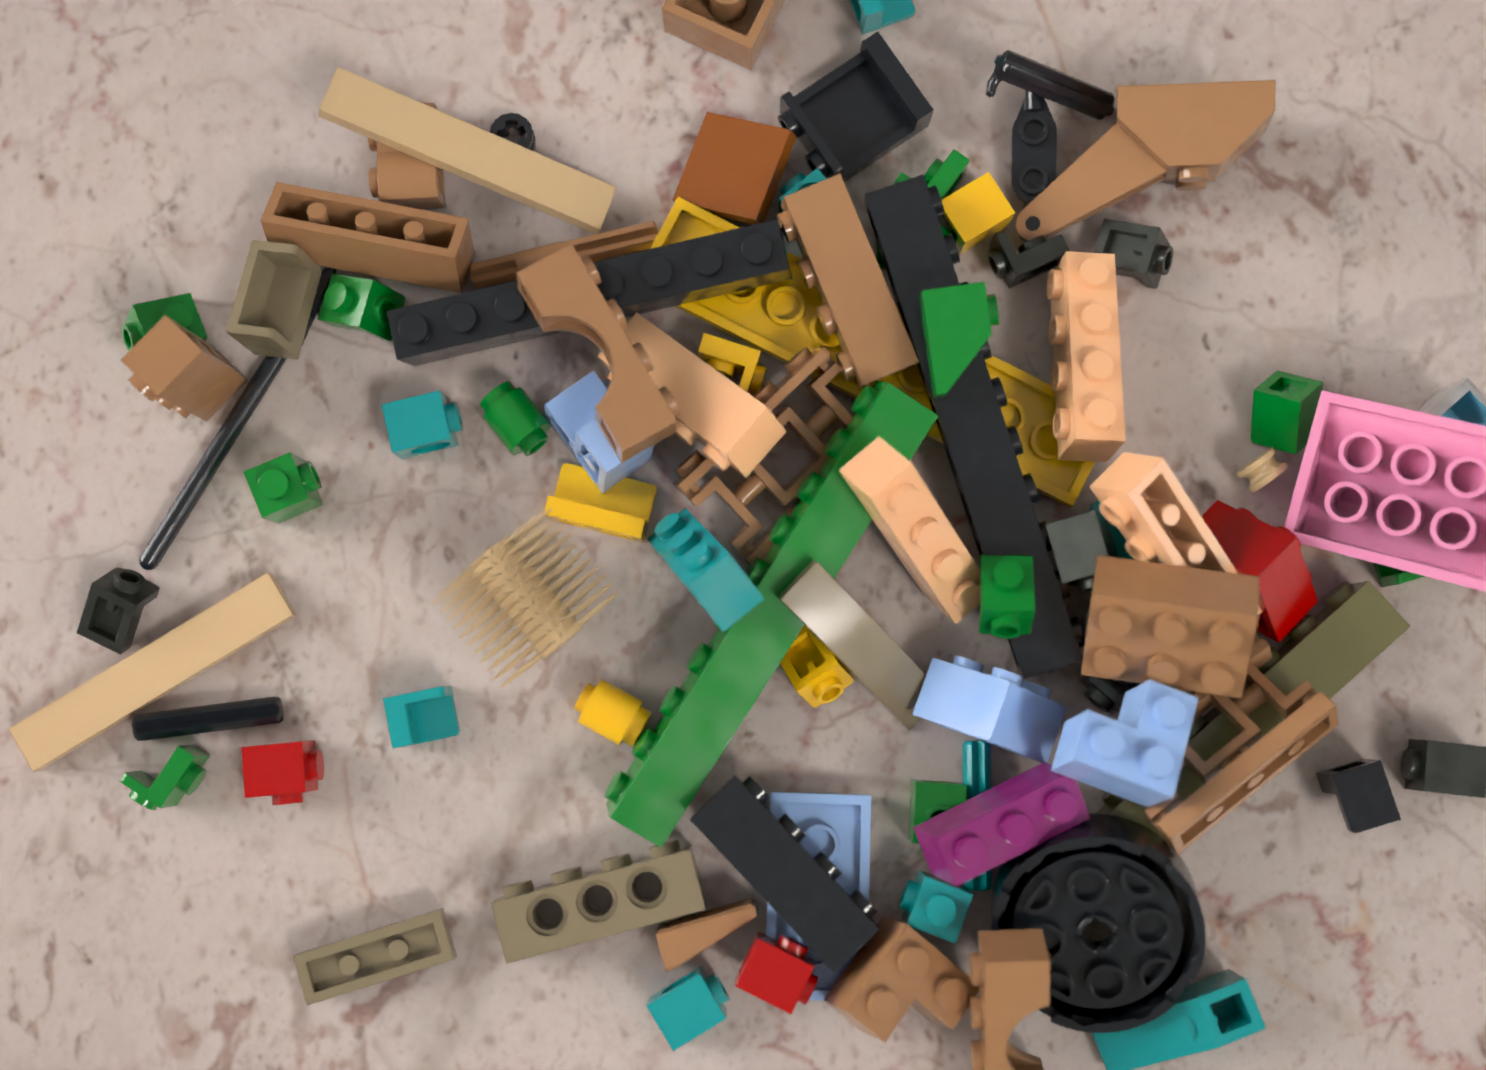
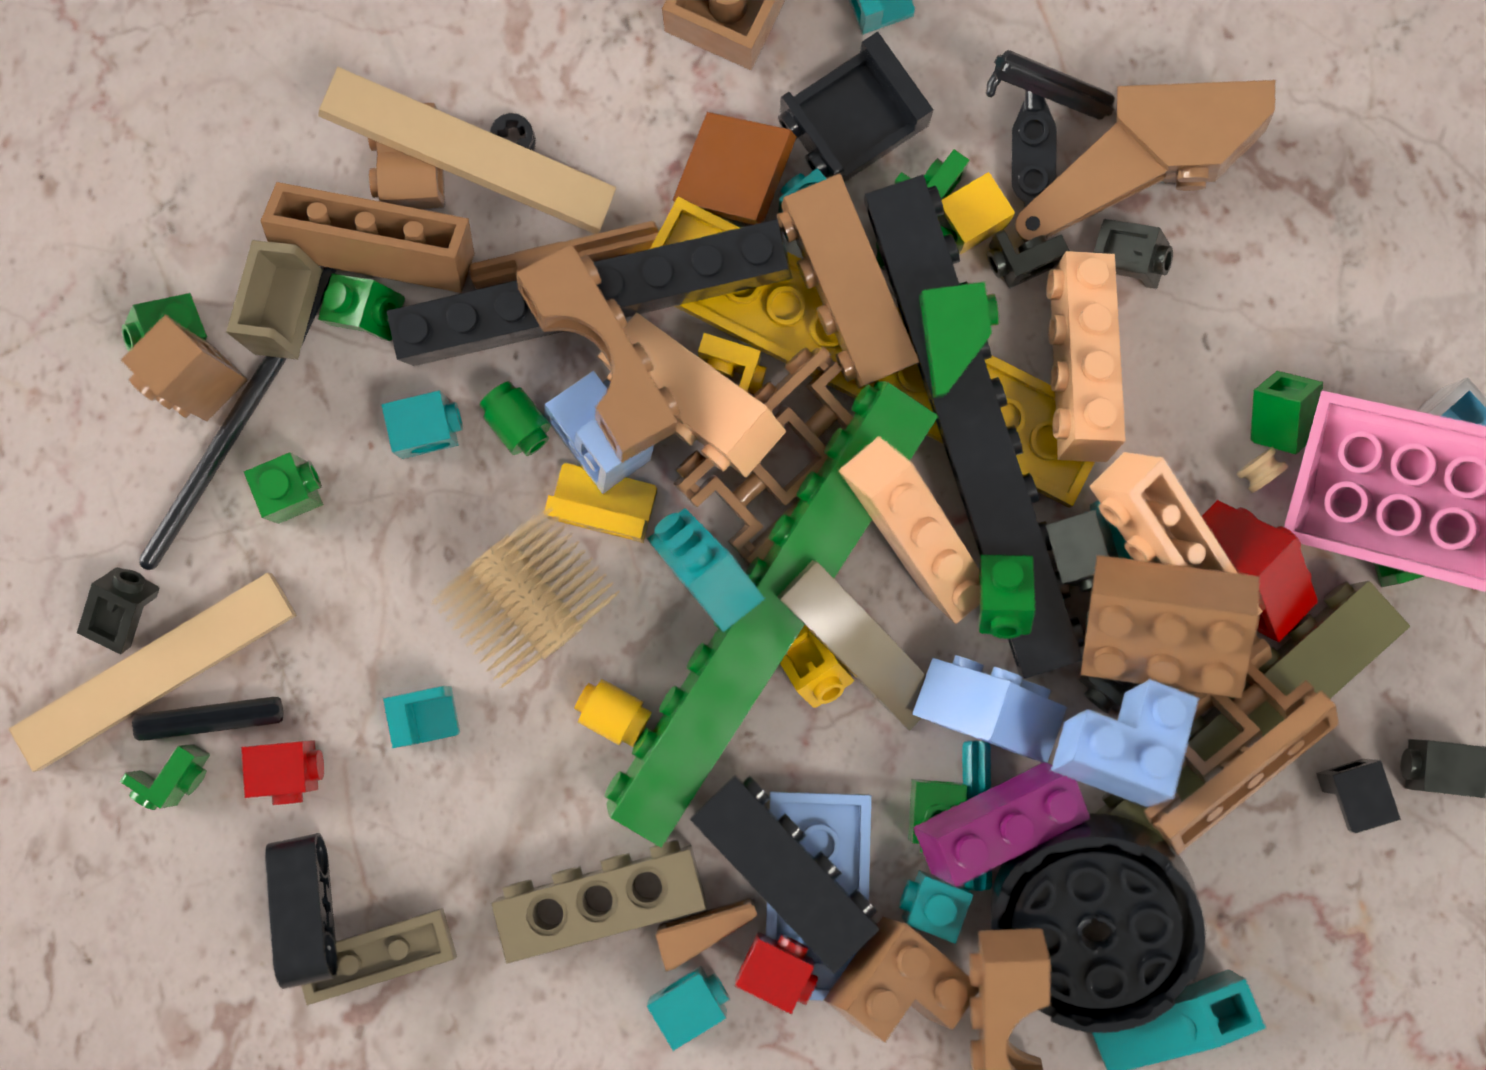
(301, 911): none -> black beam

